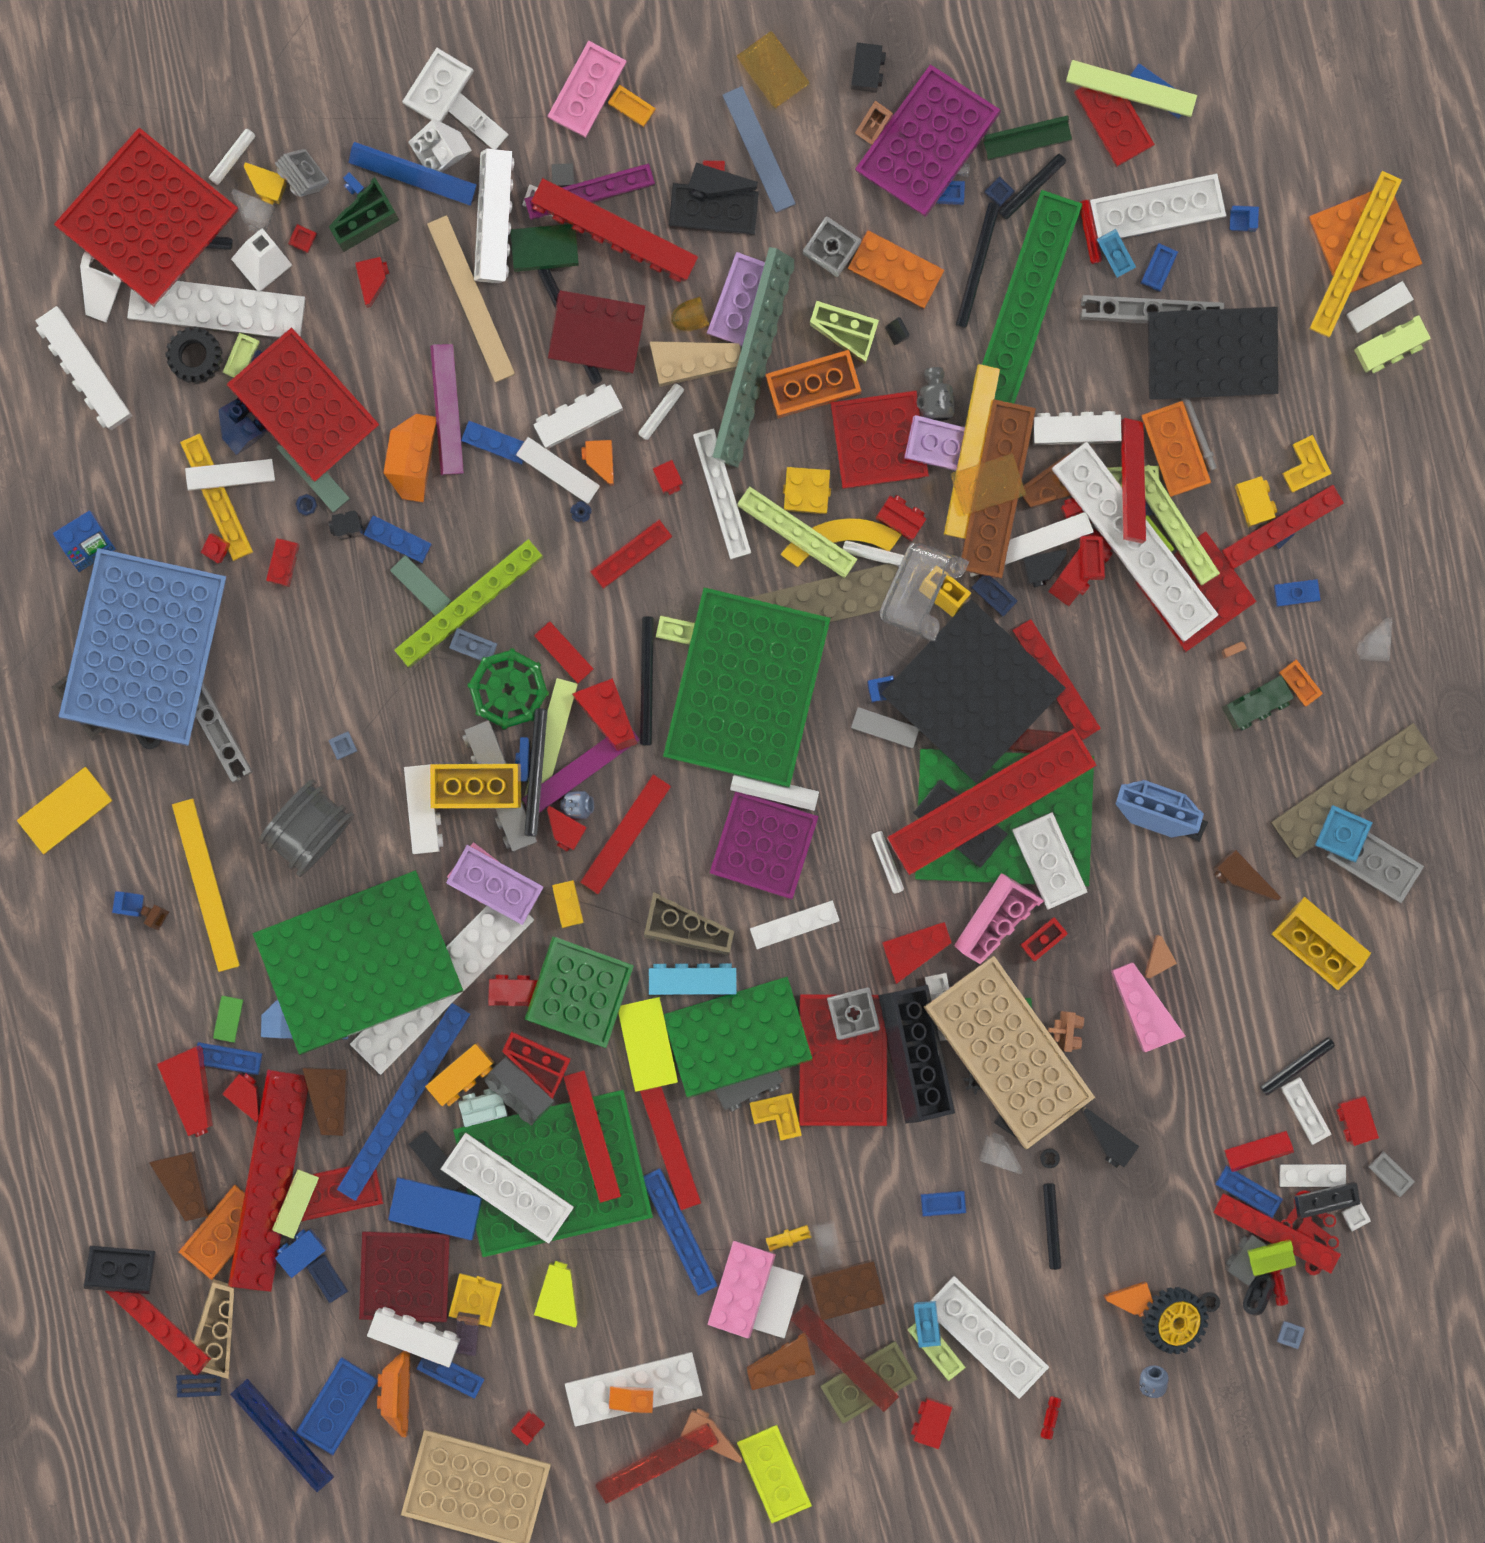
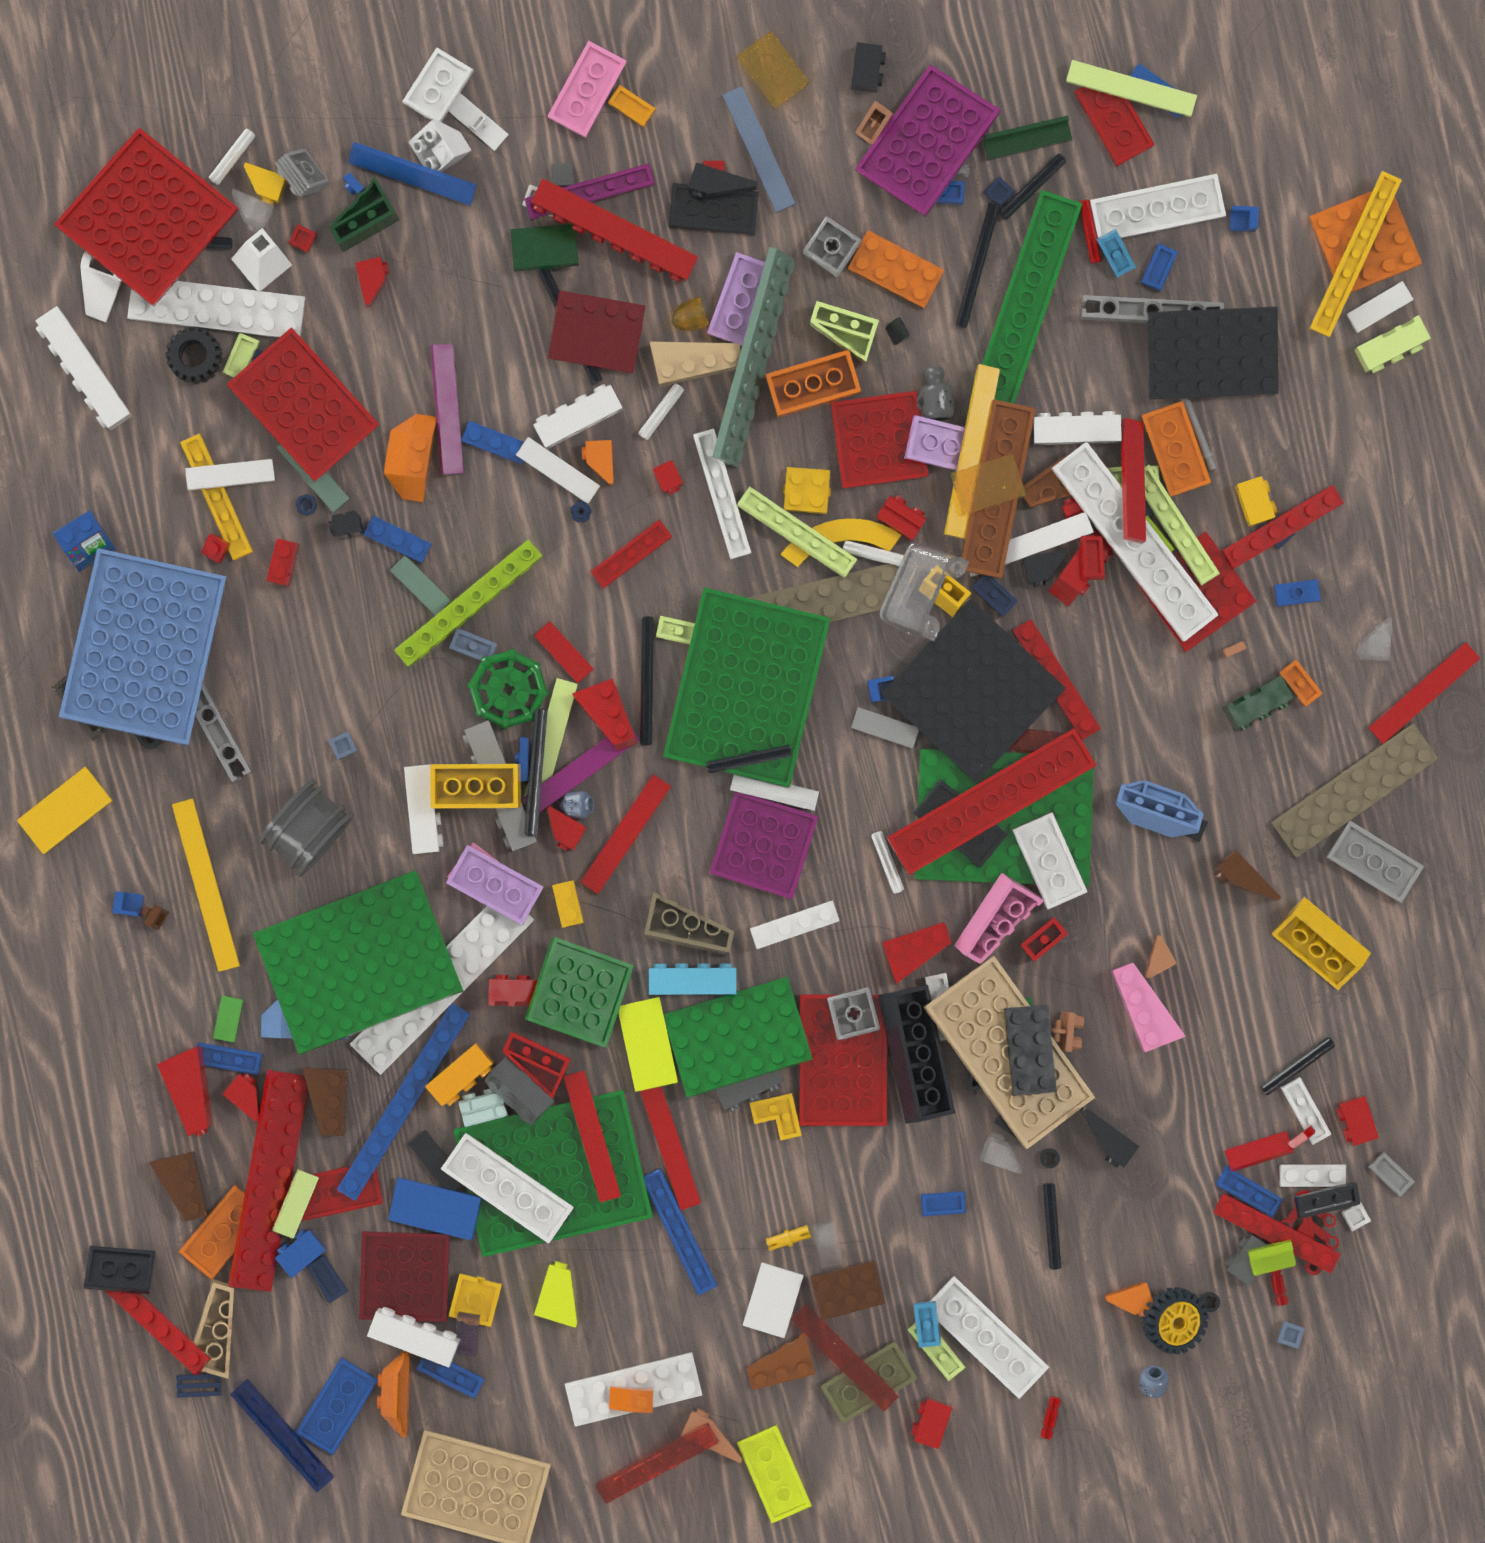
(239, 426): dark blue slope -> none
(471, 299): tan tile -> none
(493, 216): white brick -> none
(527, 1427): red panel -> none
(741, 1289): bright pink plate -> none
(748, 759): none -> black axle
(1030, 1050): none -> black plate
(1258, 1294): black plate -> none
(1302, 1137): none -> tile
(1312, 466): yellow plate -> none
(1343, 833): dark azure tile -> none
(1424, 693): none -> red tile

